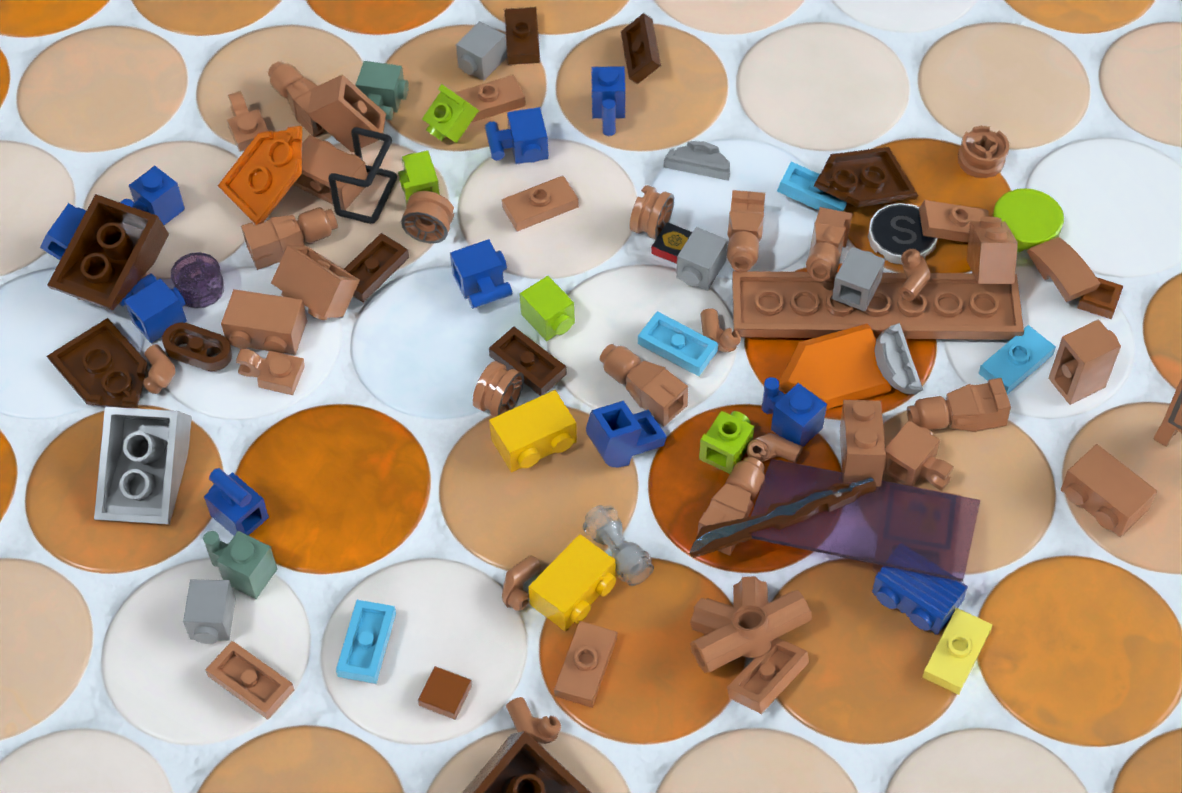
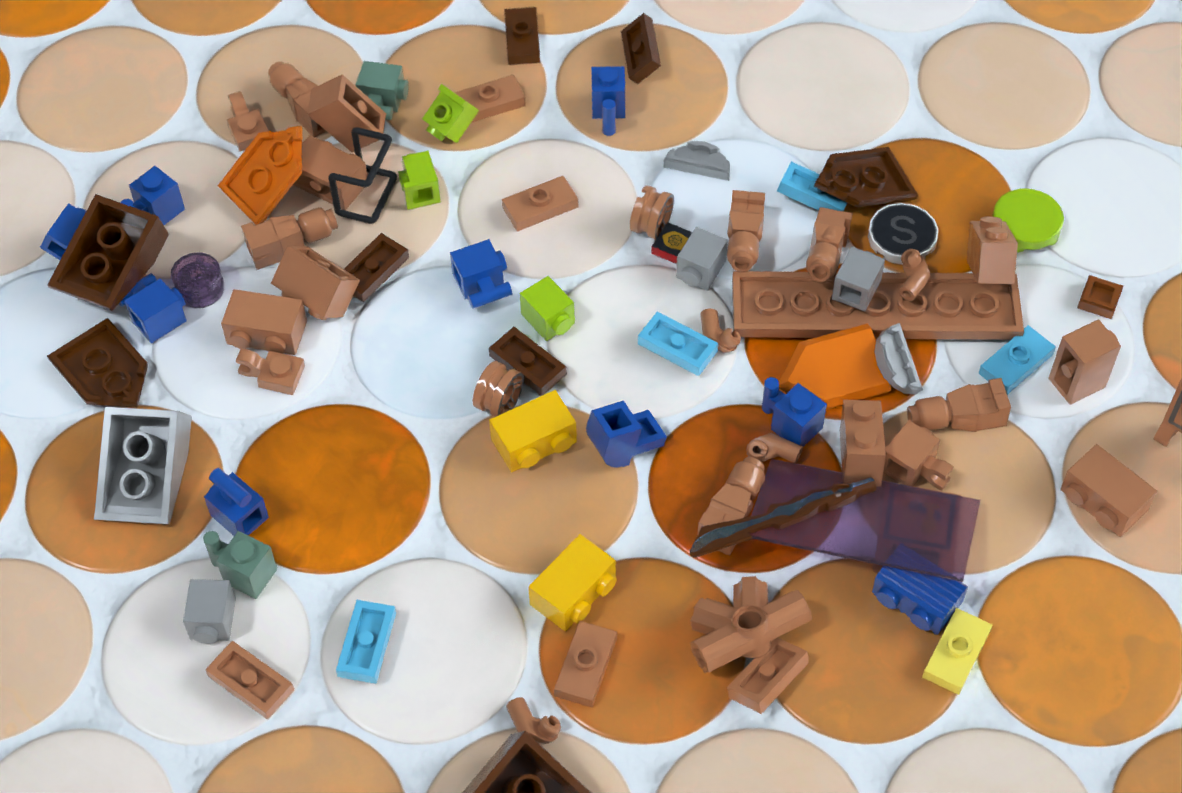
(161, 370): nougat arm -> none
(199, 347): reddish brown plate -> none
(427, 217): nougat wheel -> none
(444, 692): dark orange tile -> none
(481, 50): light grey brick -> none
(513, 592): nougat arm -> none
(524, 135): blue brick -> none
(605, 528): clear piece -> none
(646, 382): nougat piece -> none
(726, 440): lime brick -> none
(948, 220): nougat plate -> none
(983, 152): nougat wheel -> none
(1065, 267): nougat slope -> none

